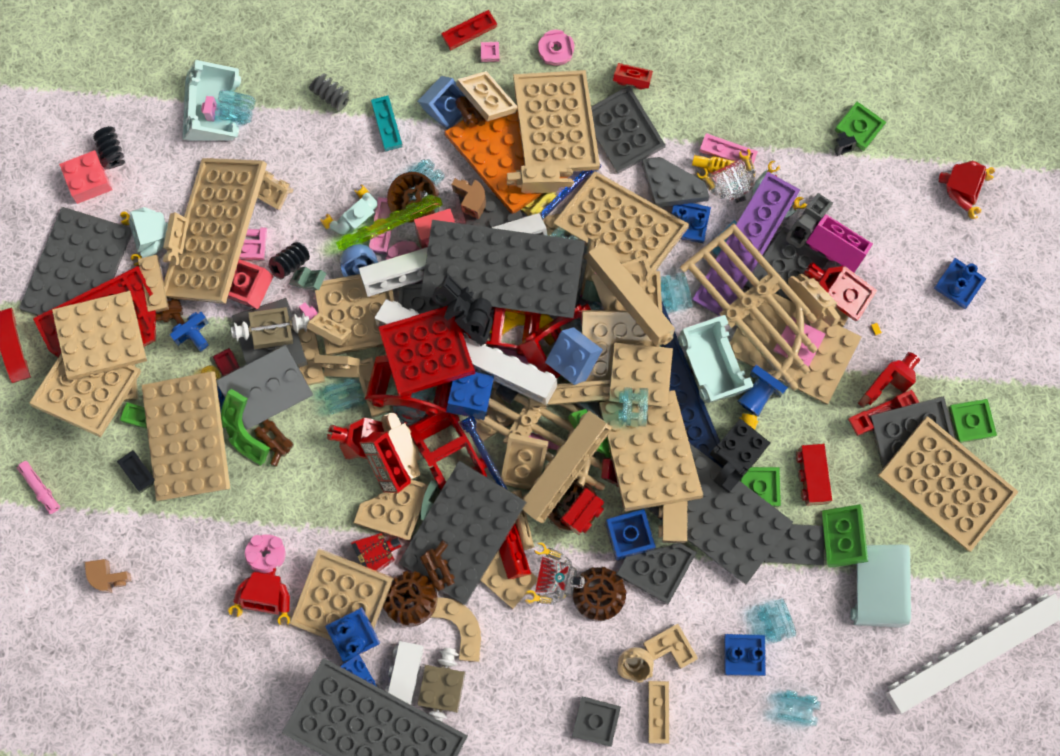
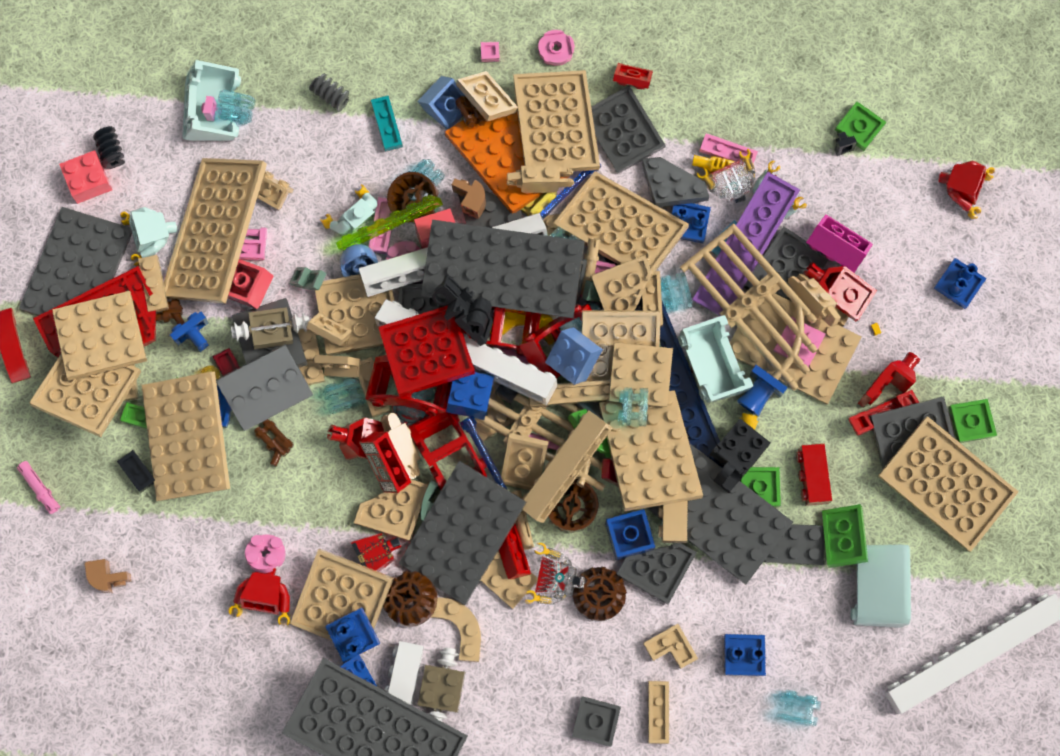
(175, 238): tan plate -> none
(238, 436): bright green plate -> none
(288, 260): black piece -> none
(308, 311): bright pink plate -> none
(433, 560): reddish brown piece -> none
(469, 30): red plate -> none
(582, 512): red brick -> none
(630, 295): tan brick -> none
(635, 664): tan hair -> none
(772, 631): clear light blue brick -> none
(809, 219): dark grey plate -> none

